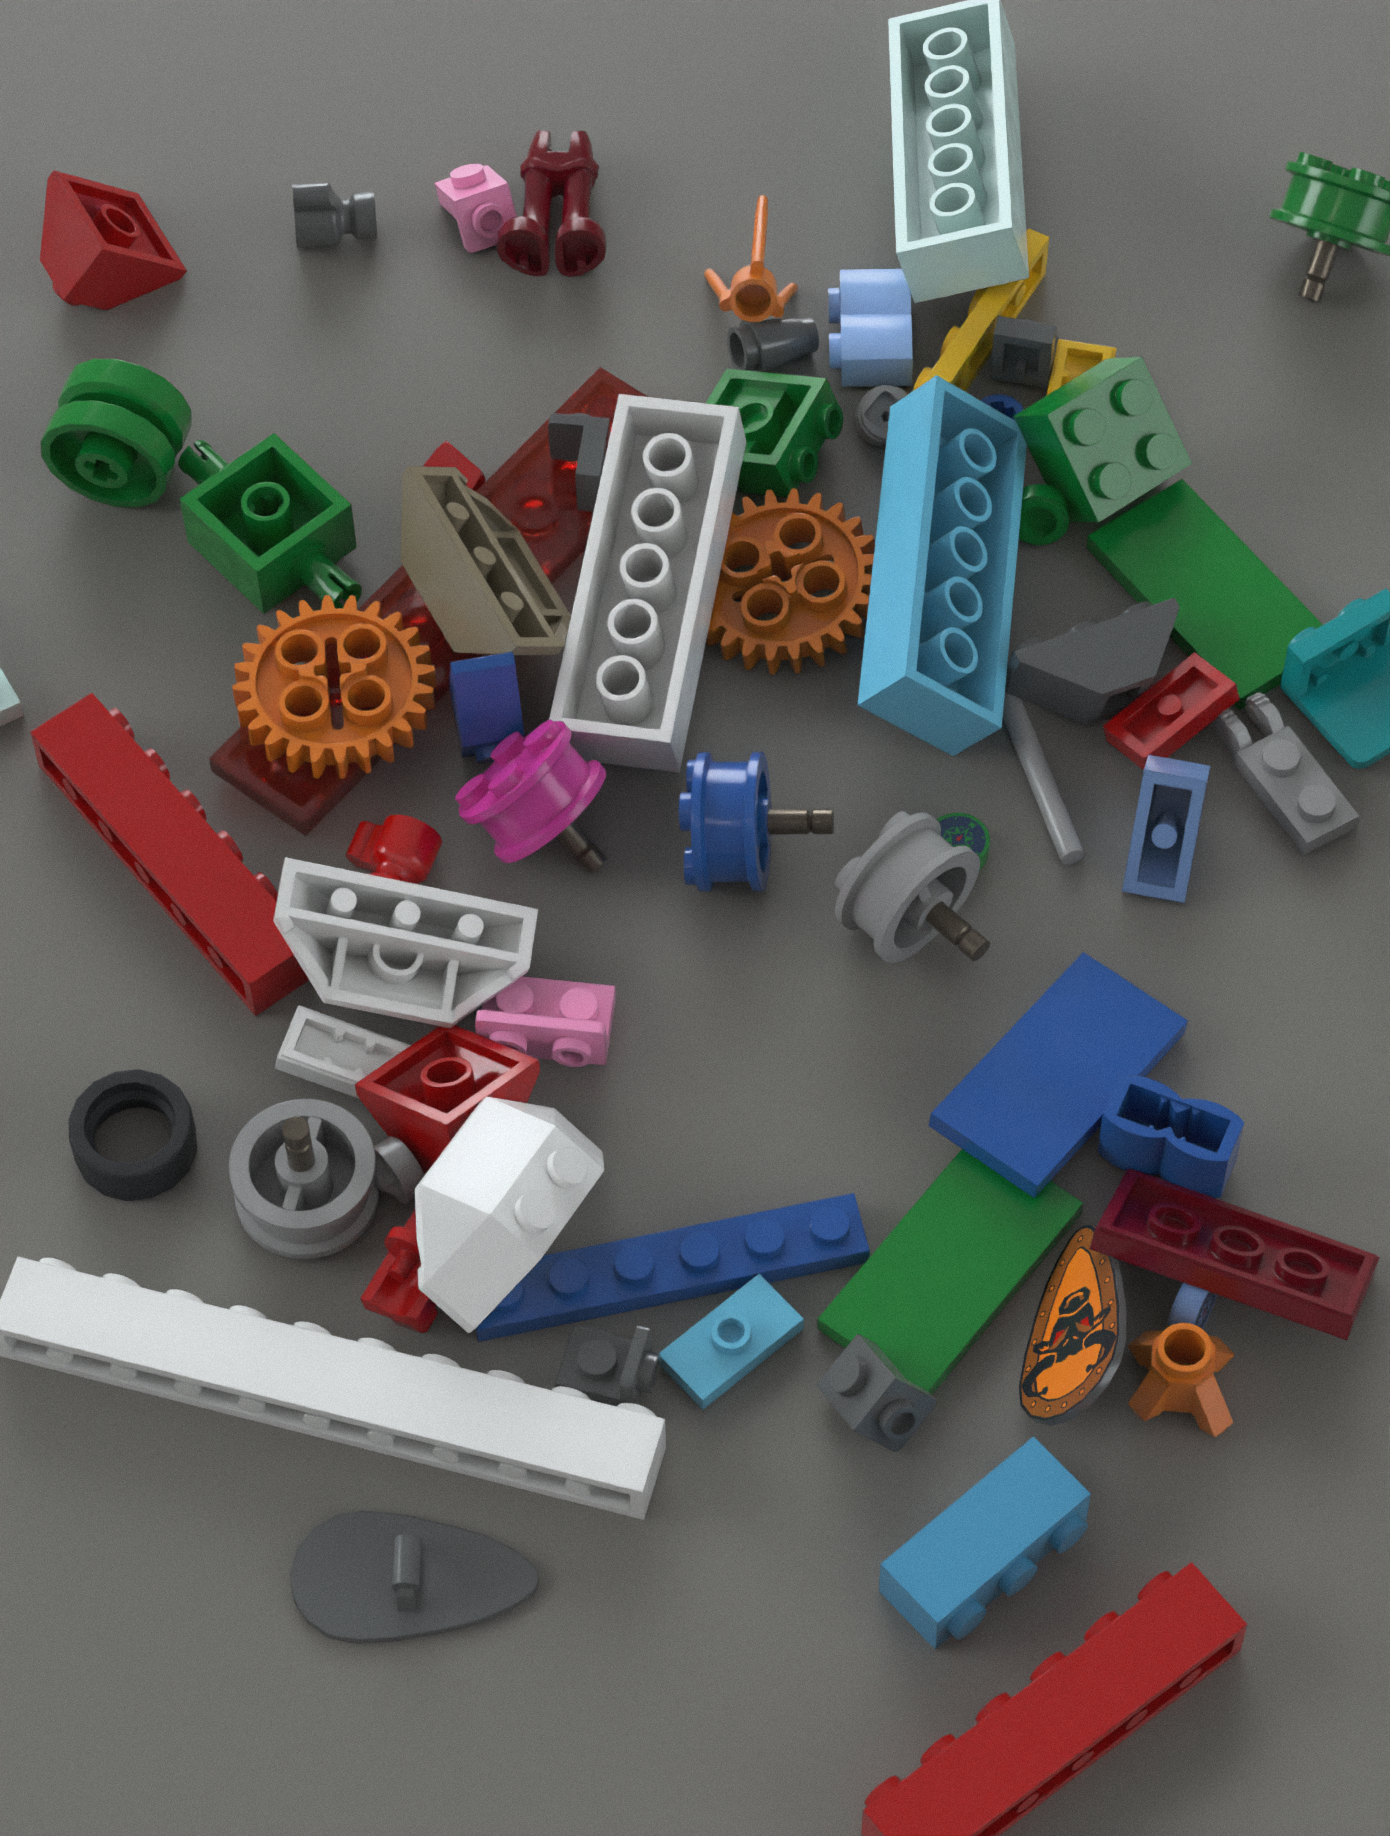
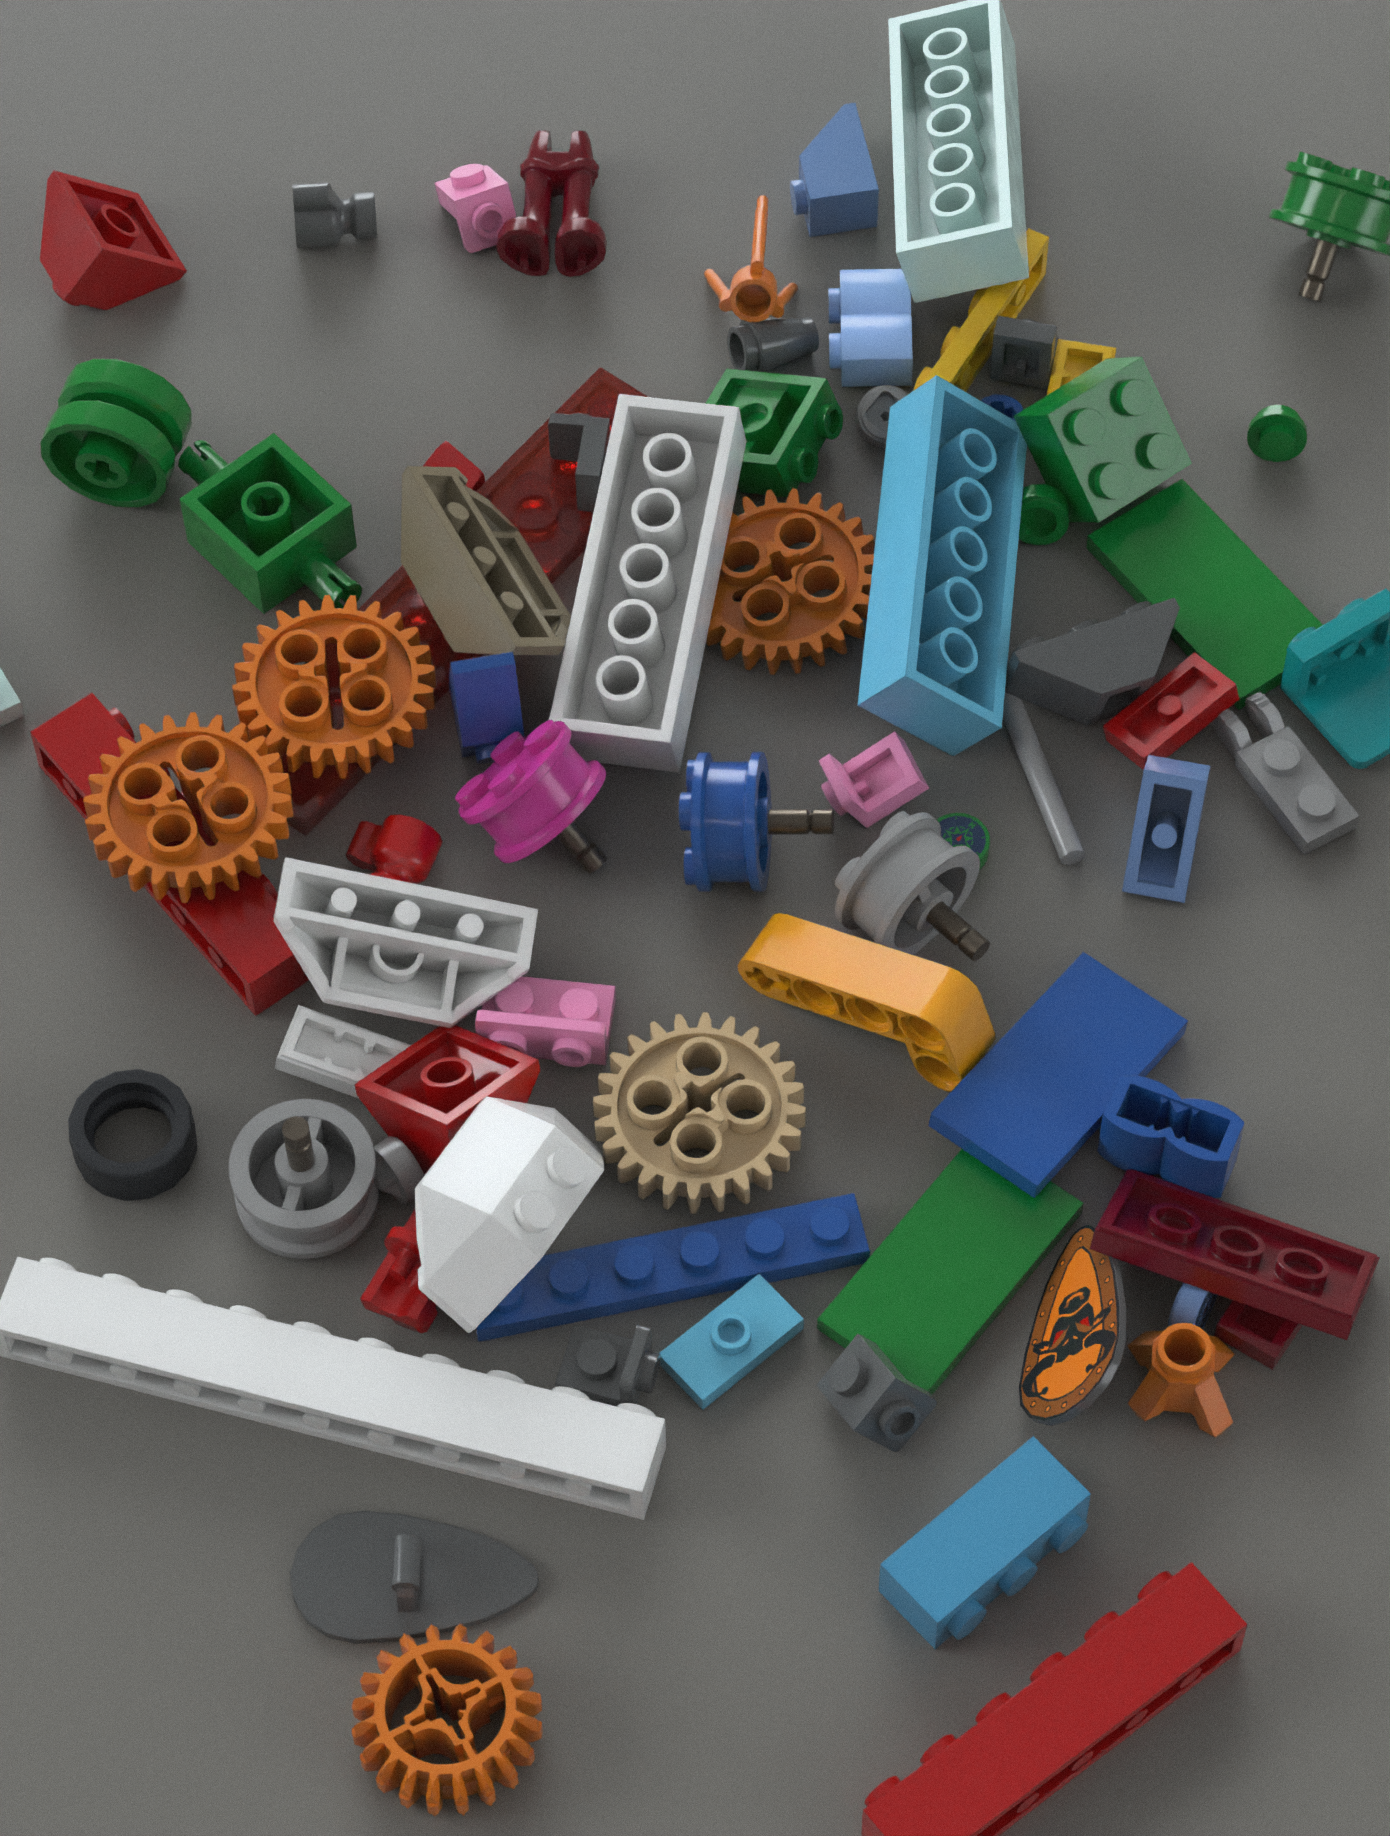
(240, 781): none -> orange gear
(426, 1735): none -> orange gear
(699, 1112): none -> tan gear
(836, 178): none -> medium blue slope
(873, 781): none -> bright pink bracket
(876, 990): none -> light orange beam
(1256, 1333): none -> dark red plate
(1277, 433): none -> green plate

